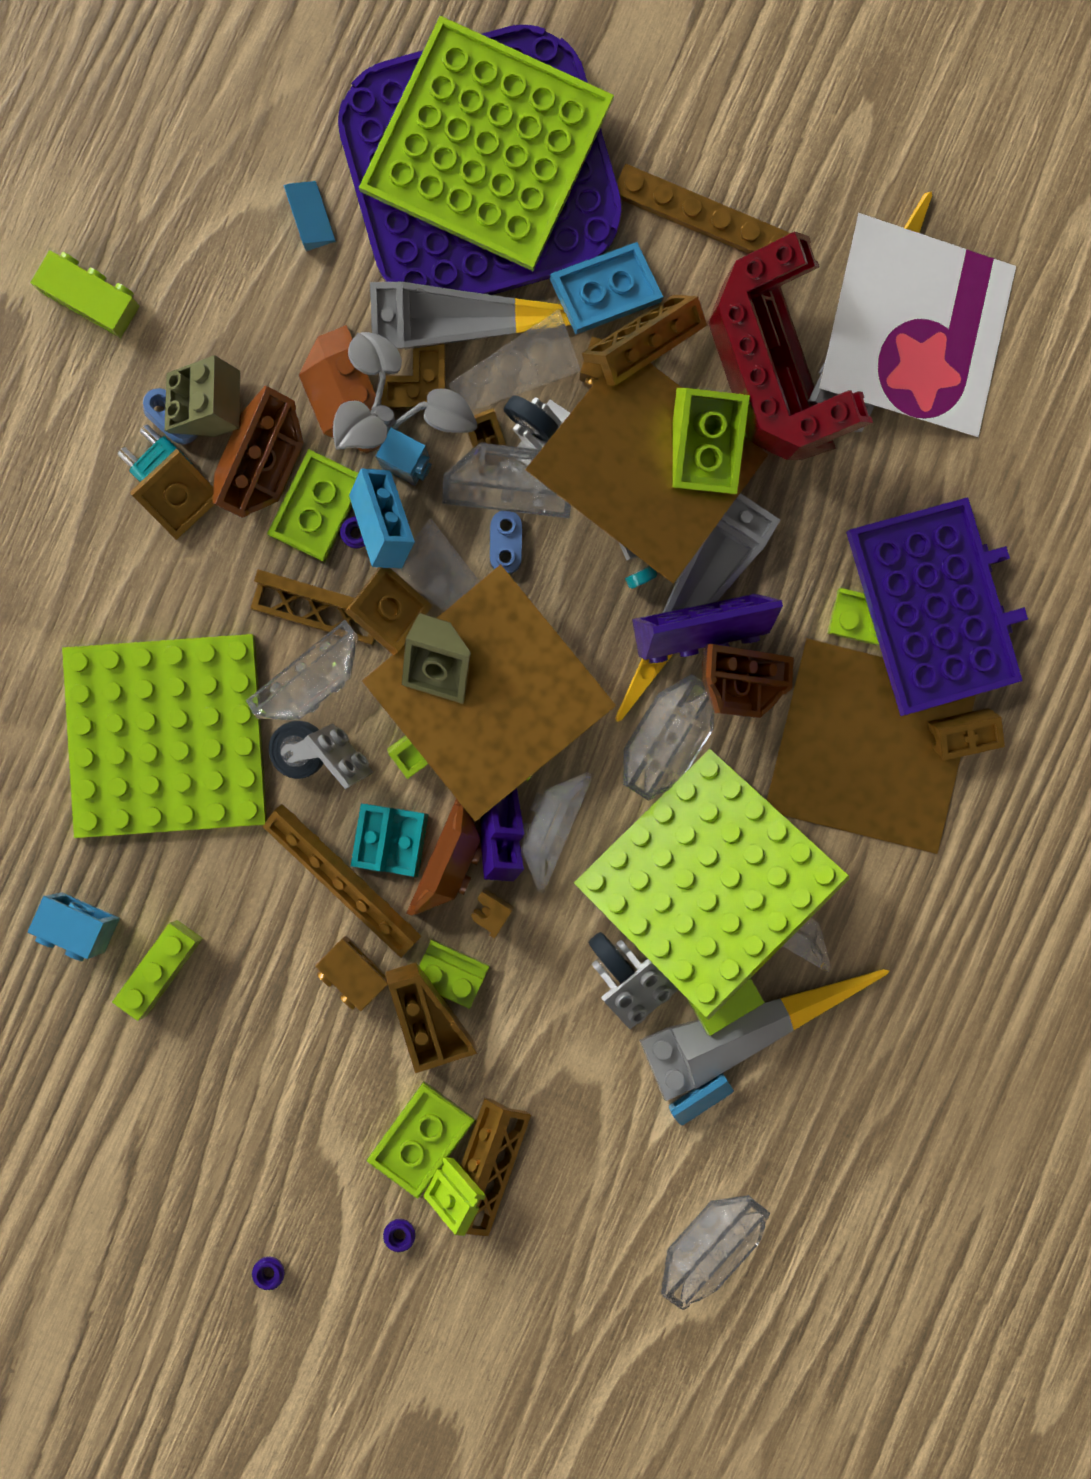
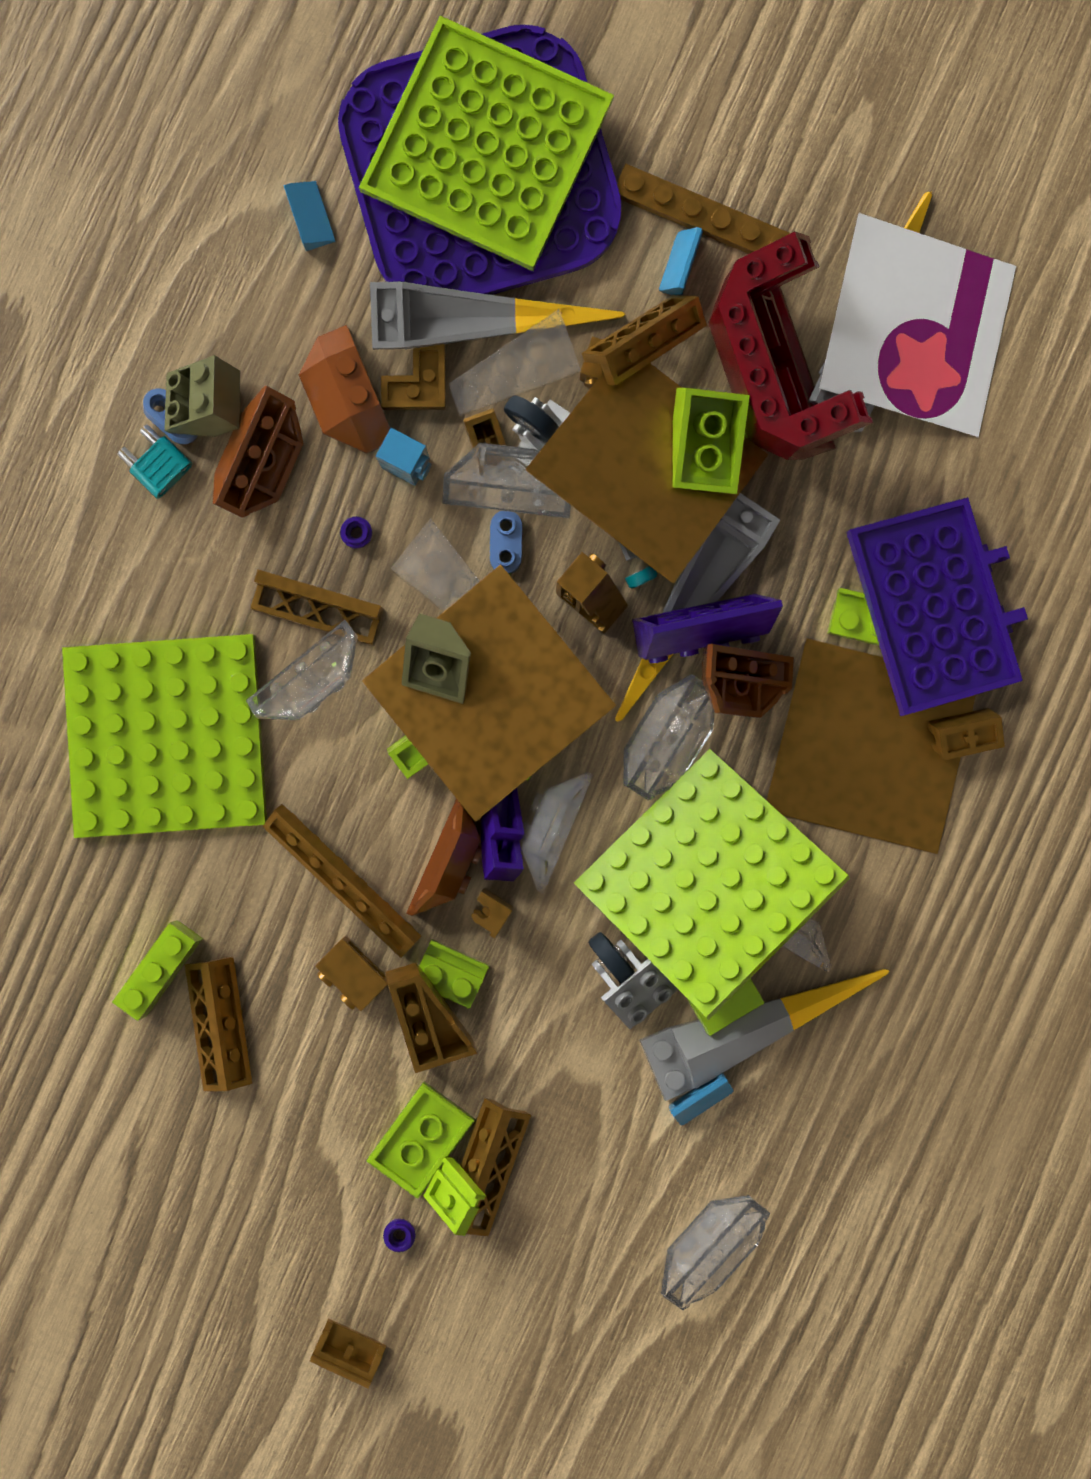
(72, 926): dark azure brick -> none
(85, 292): lime brick -> none
(175, 494): pearl gold plate -> none
(222, 1024): none -> pearl gold fence
(263, 1281): dark purple plate -> none
(301, 750): light grey plate -> none
(314, 506): lime tile -> none
(348, 1353): none -> pearl gold hinge
(365, 429): light grey plant -> none
(381, 518): dark azure brick -> none
(387, 608): pearl gold plate -> none
(389, 840): teal slope -> none
(591, 592): none -> pearl gold wedge
(606, 288): dark azure plate -> none
(680, 261): none -> dark azure slope

